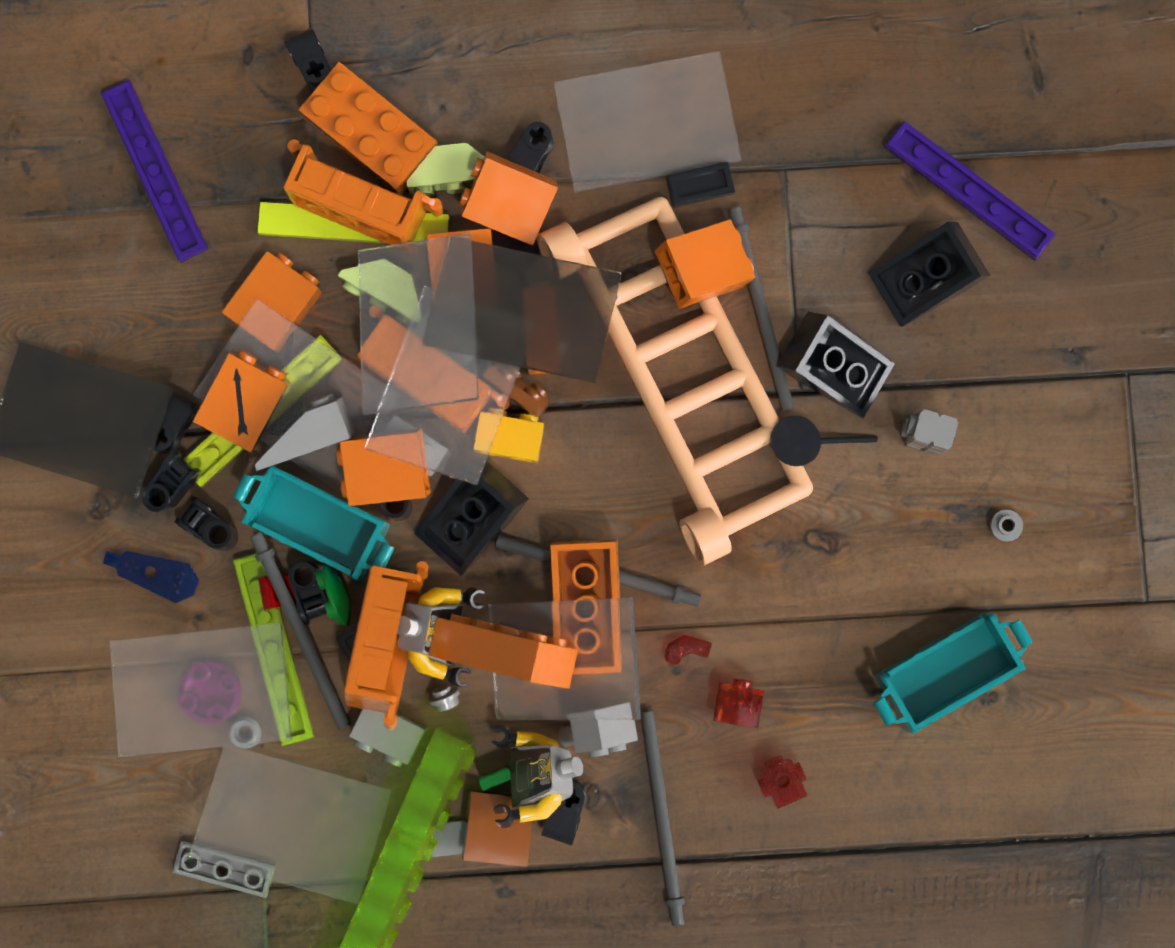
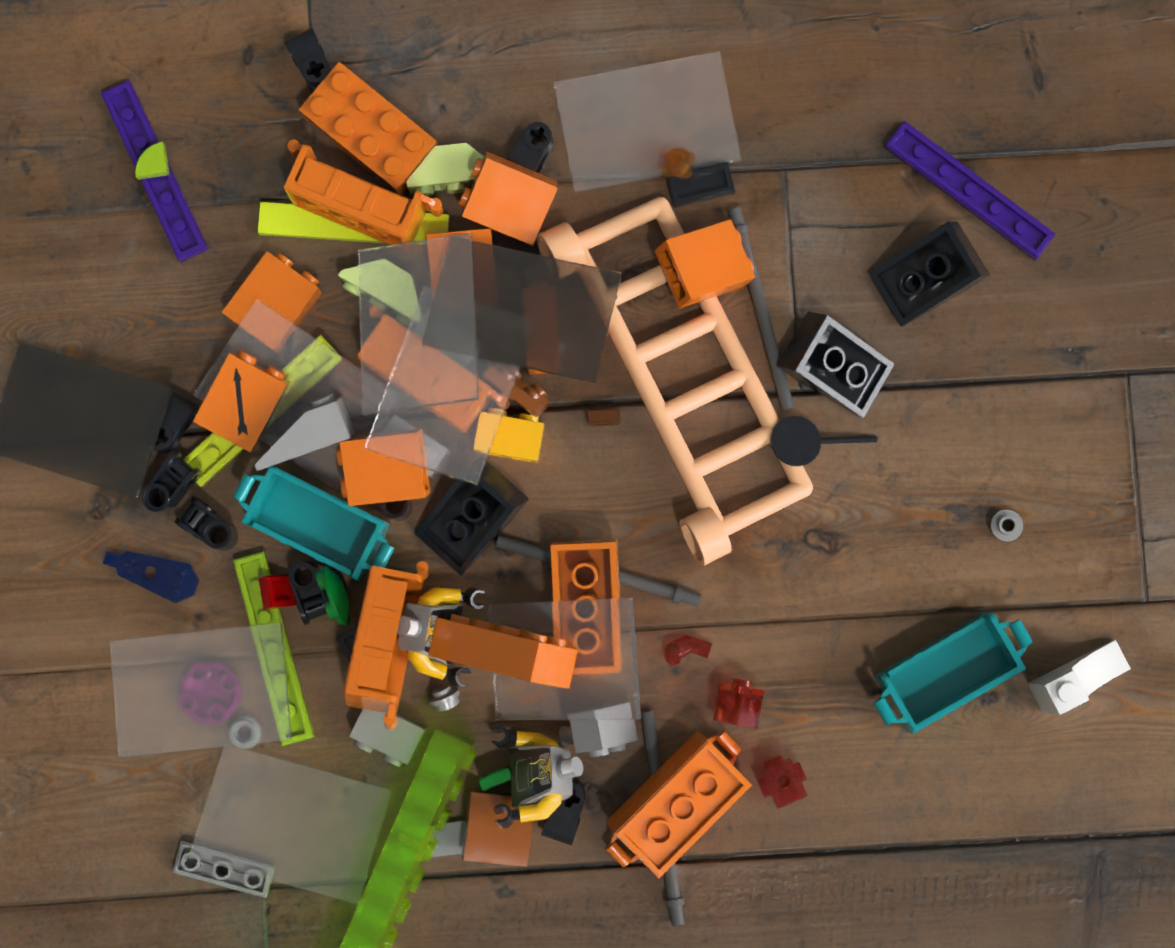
(153, 162): none -> lime tile
(265, 555): dark grey bar -> none
(604, 417): none -> reddish brown tile
(678, 157): none -> clear orange plate
(678, 803): none -> orange container
(929, 431): light grey brick -> none
(1076, 680): none -> white arch

